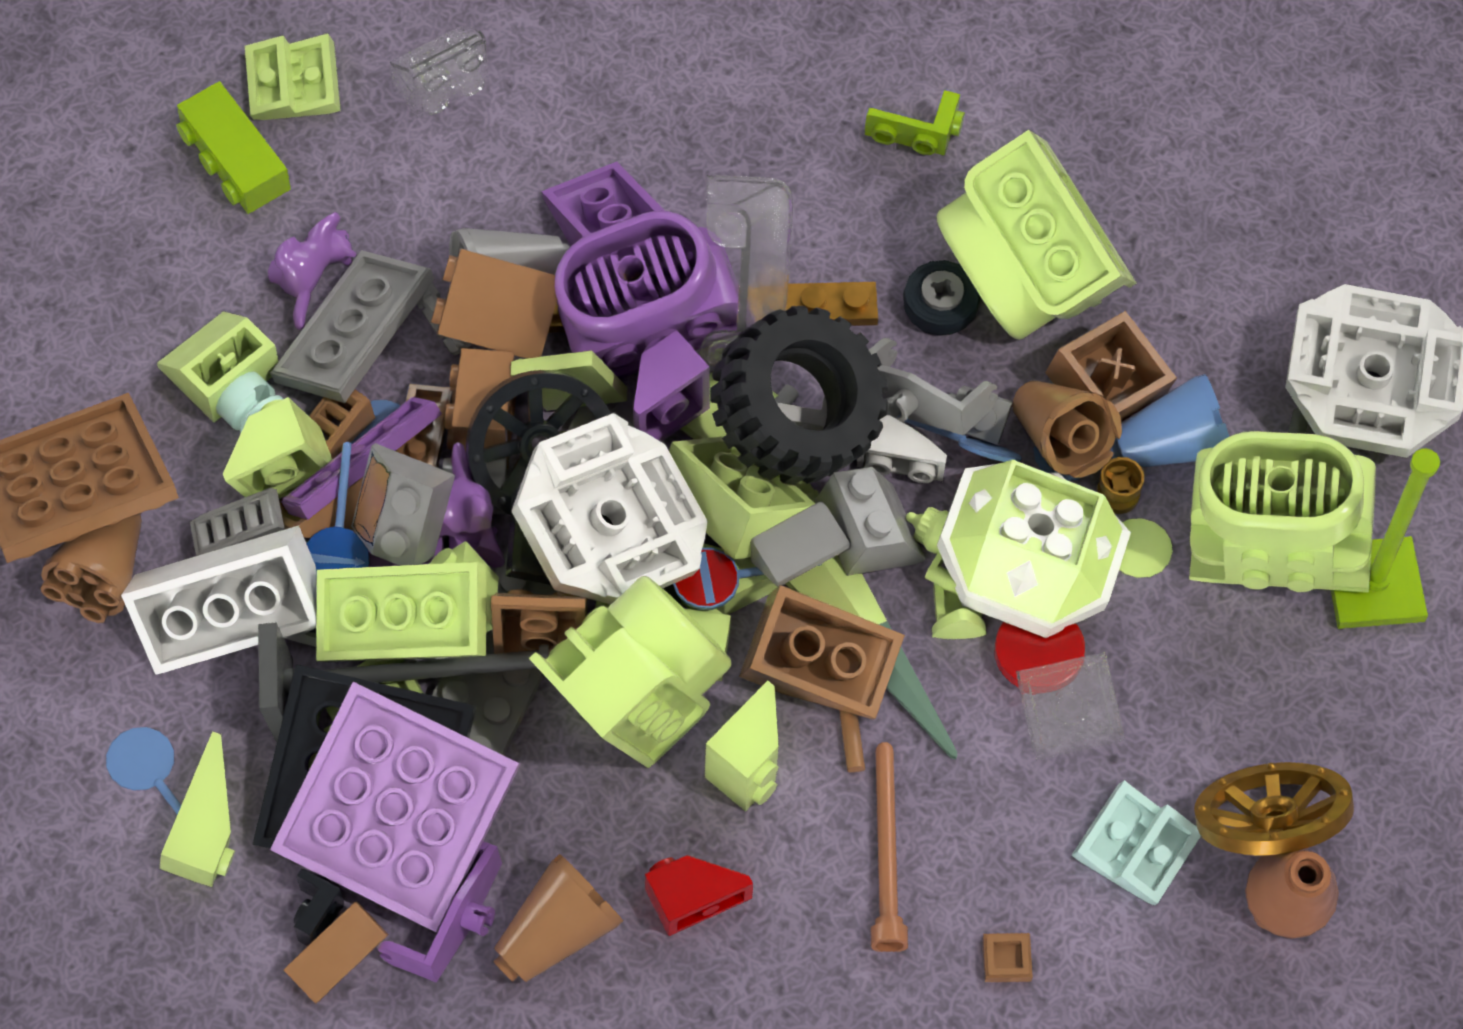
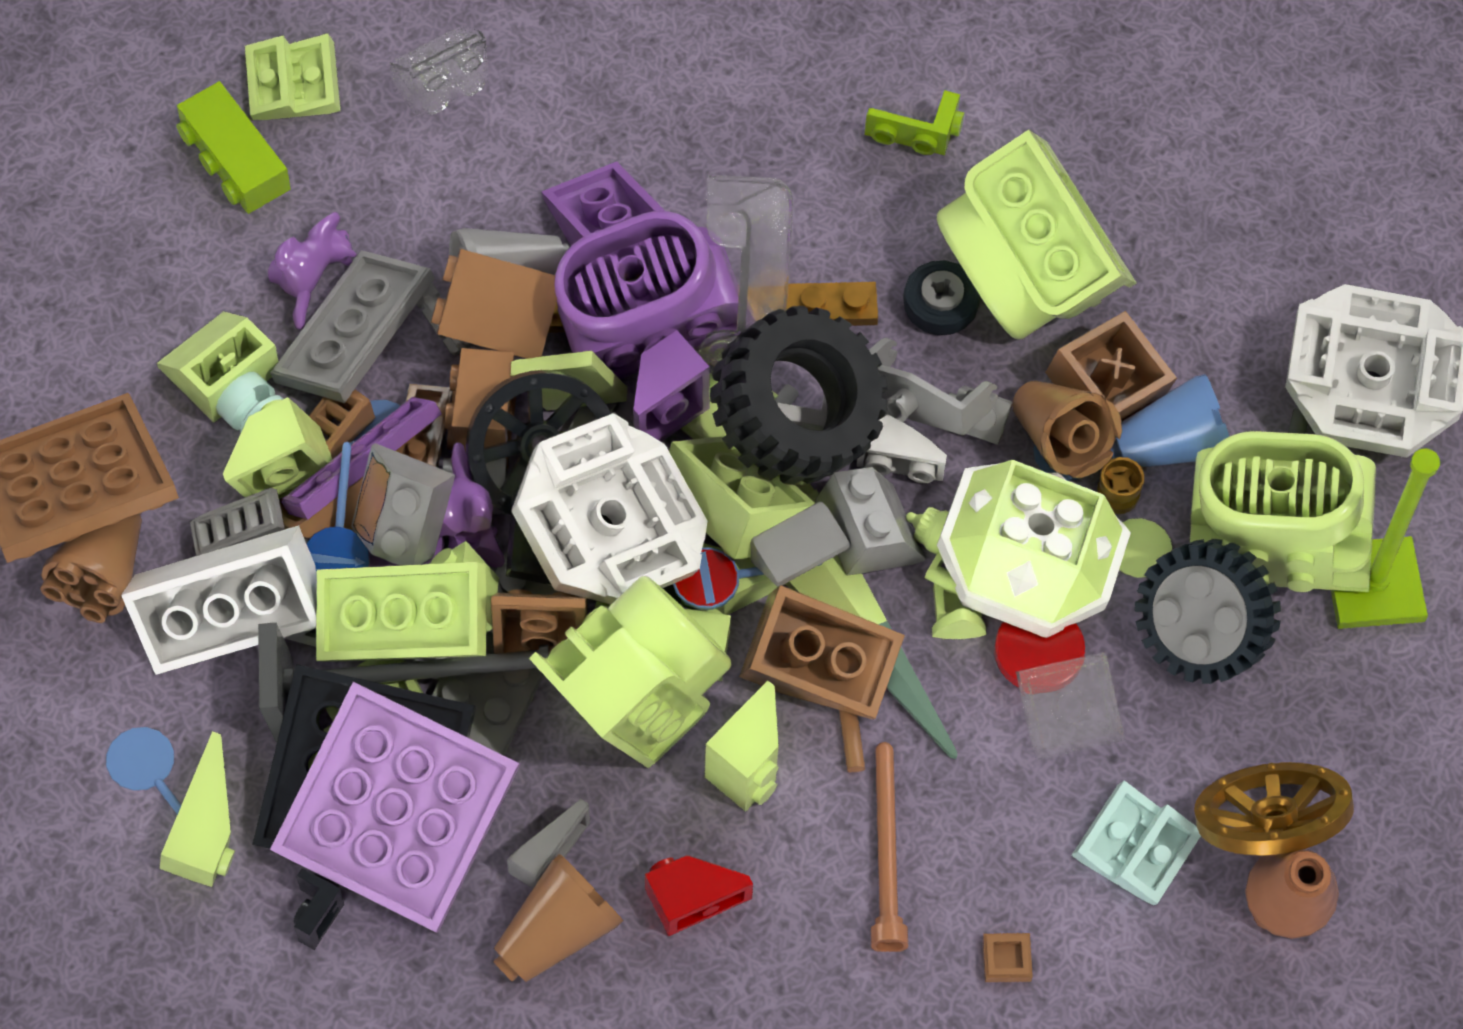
(336, 952): medium nougat slope -> none
(463, 915): medium lavender piece -> none
(556, 838): none -> light grey slope
(975, 446): medium blue piece -> none
(1207, 611): none -> wheel

